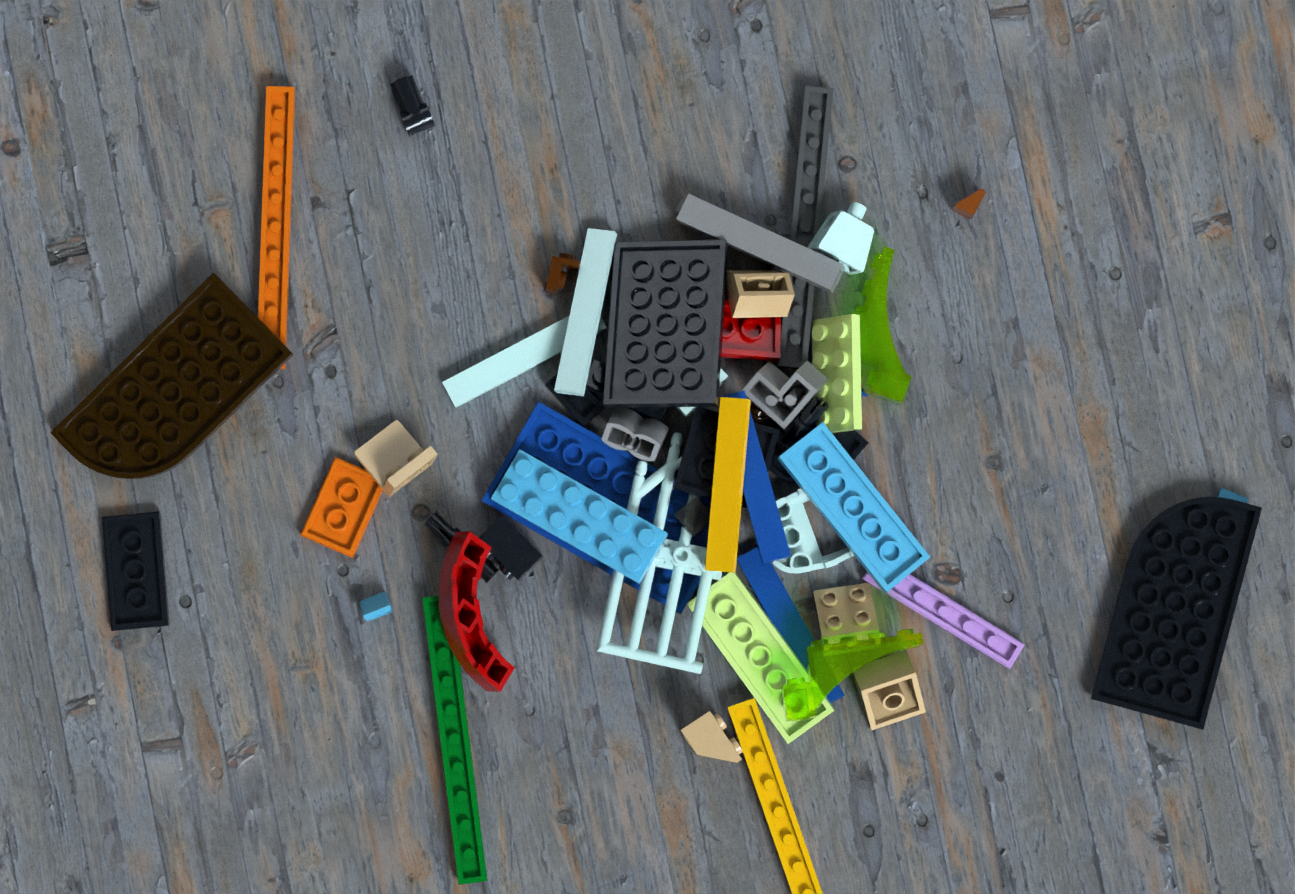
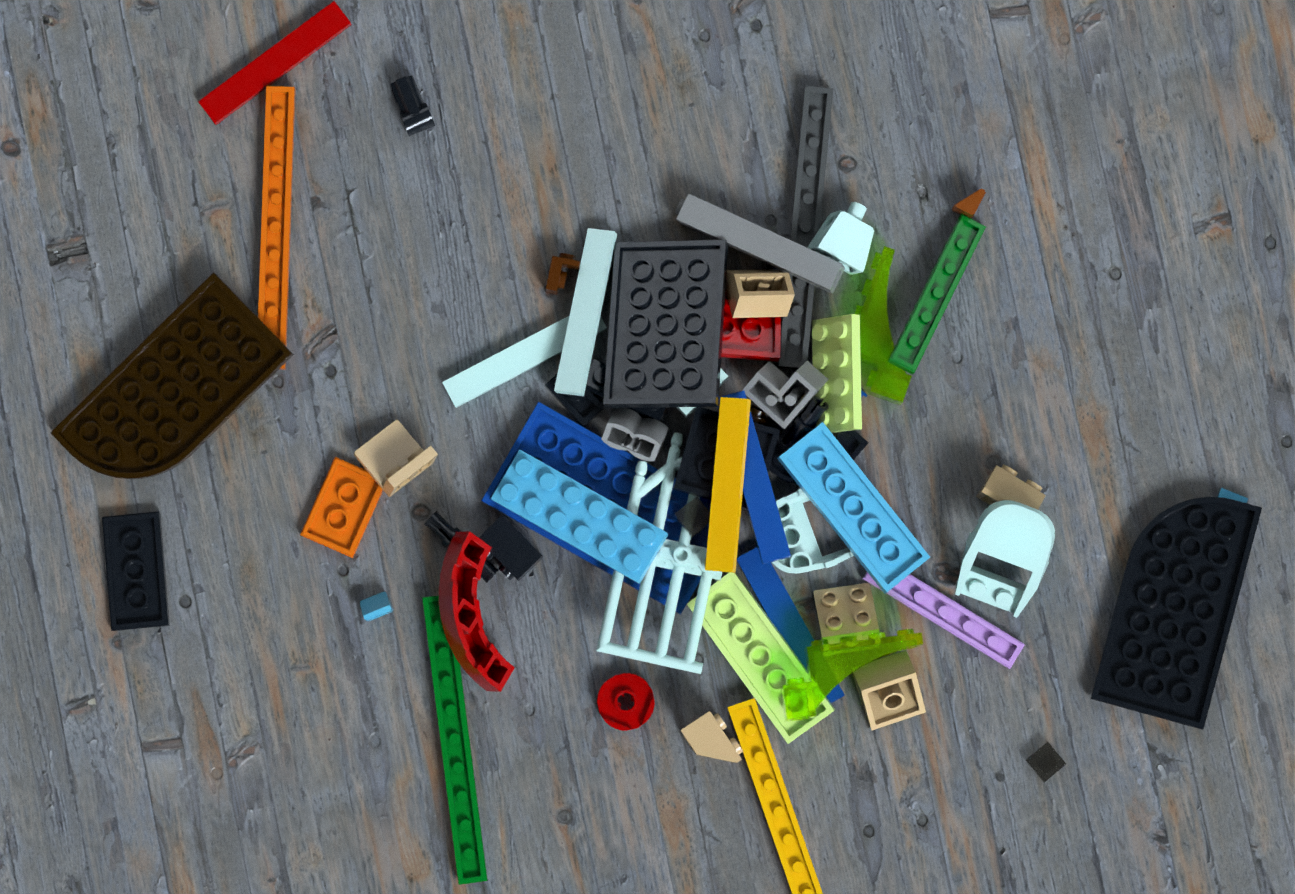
(275, 63): none -> red tile
(640, 694): none -> red plate
(936, 294): none -> green tile
(1004, 485): none -> tan slope
(1012, 535): none -> light aqua slope
(1045, 762): none -> clear smoke tile

